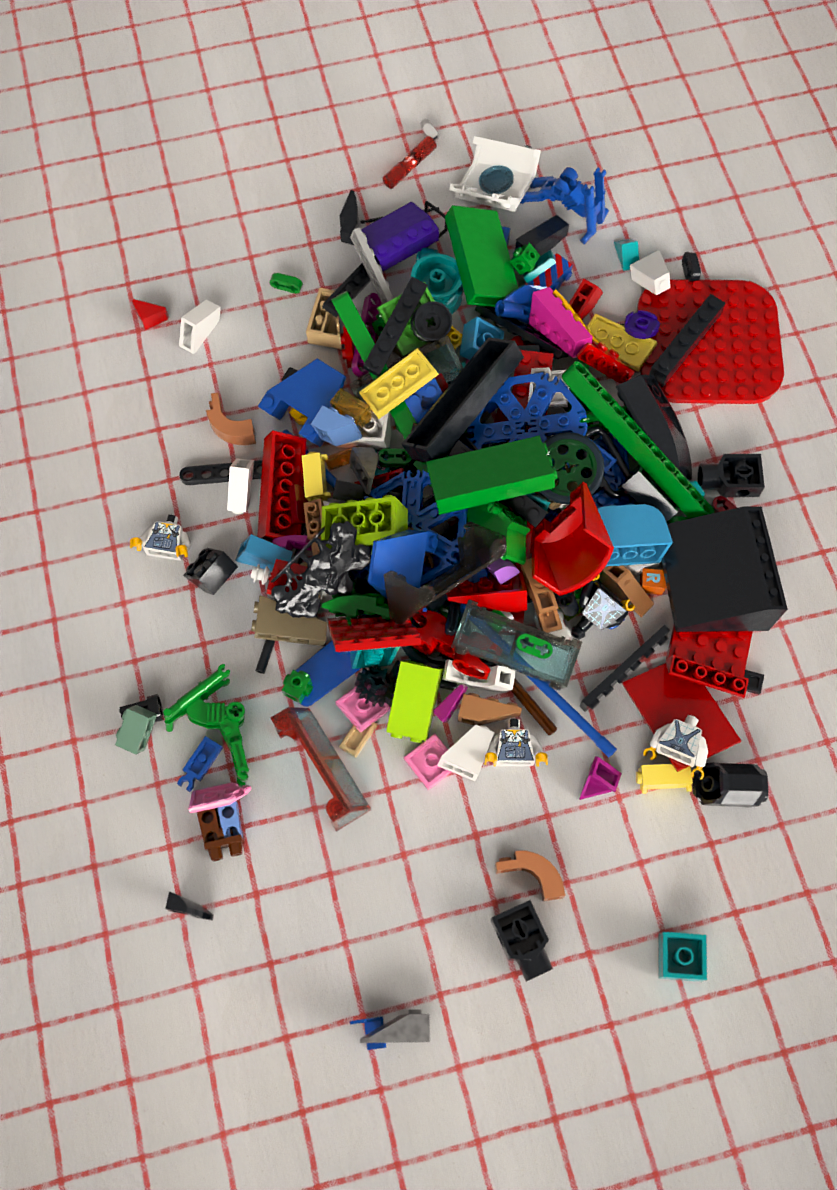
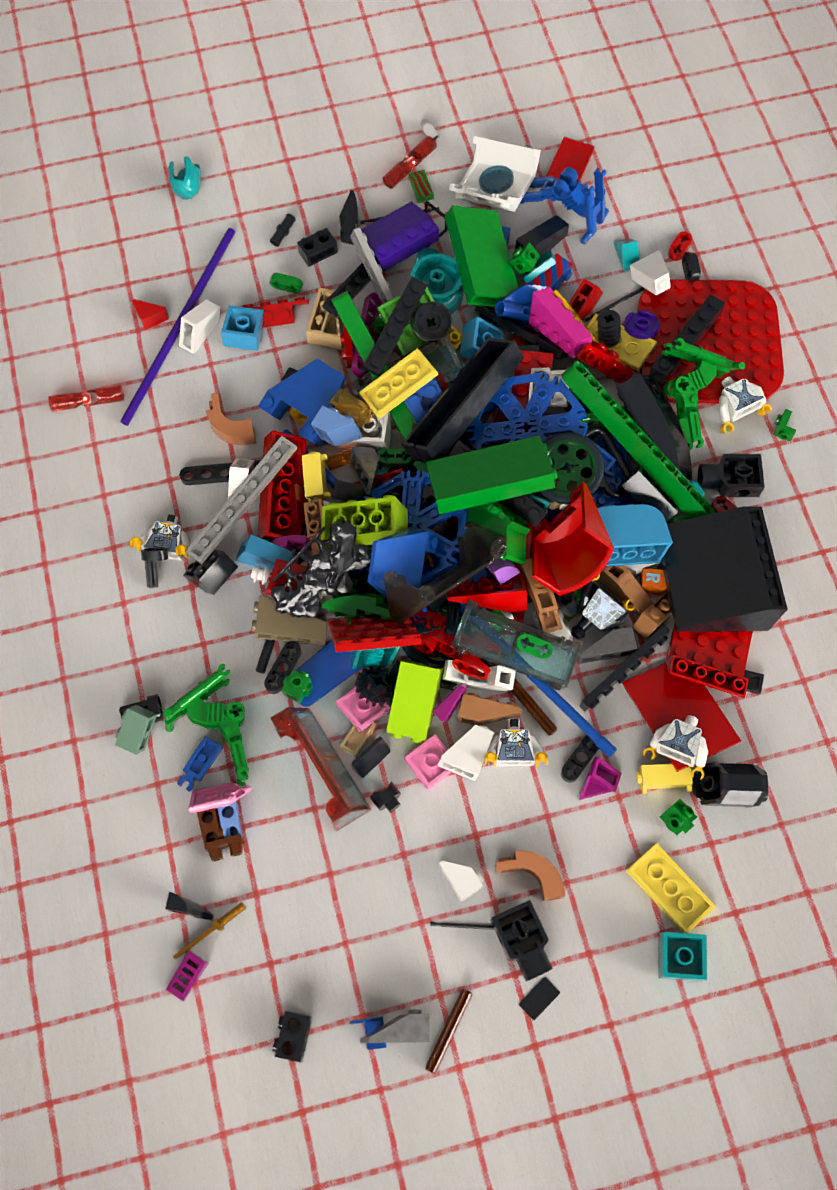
(73, 400): none -> clear red piece
(150, 556): none -> black piece
(171, 338): none -> dark purple piece
(180, 972): none -> magenta slope
(187, 181): none -> teal hair
(218, 924): none -> pearl gold sword
(241, 500): none -> light grey plate
(242, 328): none -> dark azure slope
(278, 313): none -> red bracket
(282, 230): none -> black pin
(294, 657): none -> black beam
(298, 1037): none -> black brick
(317, 247): none -> black brick
(370, 757): none -> black slope
(387, 798): none -> black piece
(421, 186): none -> tile
(428, 627): none -> piece
(448, 1031): none -> reddish brown axle
(457, 925): none -> black piece
(462, 879): none -> white slope
(539, 998): none -> black sticker
(568, 765): none -> black beam
(573, 155): none -> red tile
(609, 327): none -> black piece
(613, 645): none -> flat silver slope
(616, 303): none -> black piece
(654, 616): none -> medium nougat slope
(670, 888): none -> light yellow tile
(679, 817): none -> green brick
(683, 247): none -> red beam
(686, 387): none -> green piece
(739, 400): none -> white torso
(782, 430): none -> green bracket

